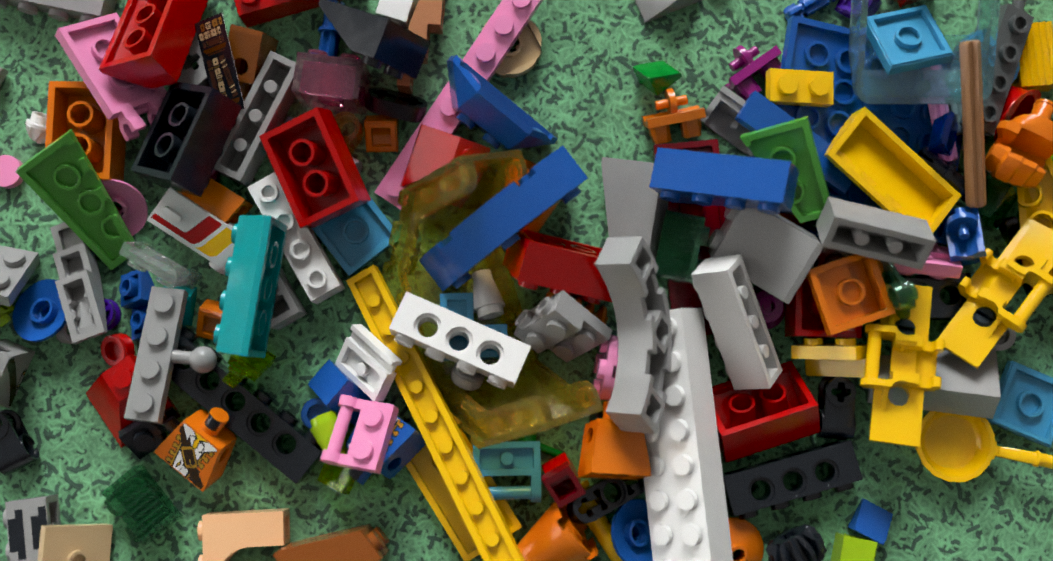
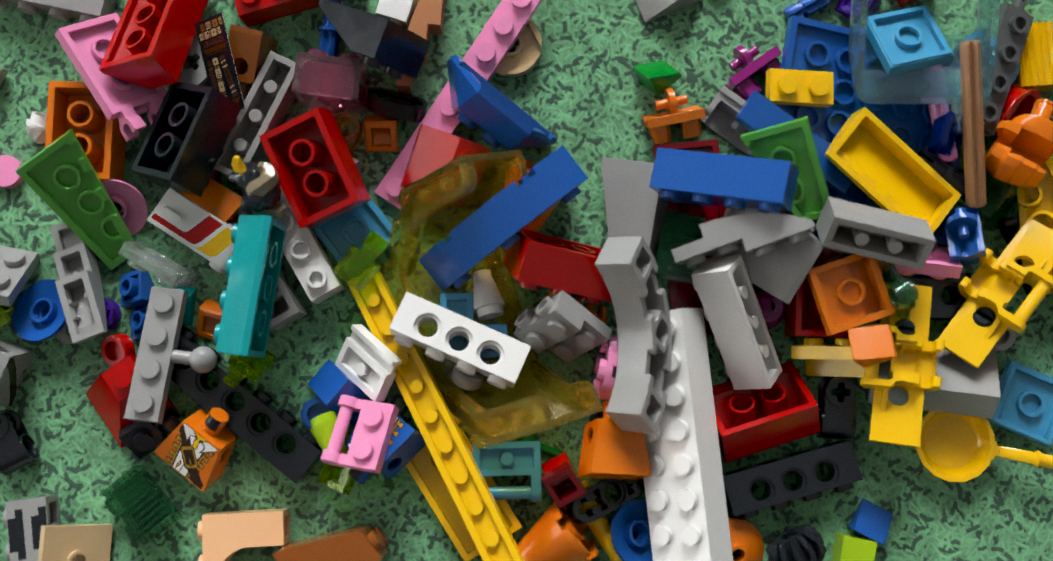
(259, 188): none -> hair
(359, 265): none -> clear neon green plate
(755, 230): none -> light grey slope
(872, 344): none -> orange slope

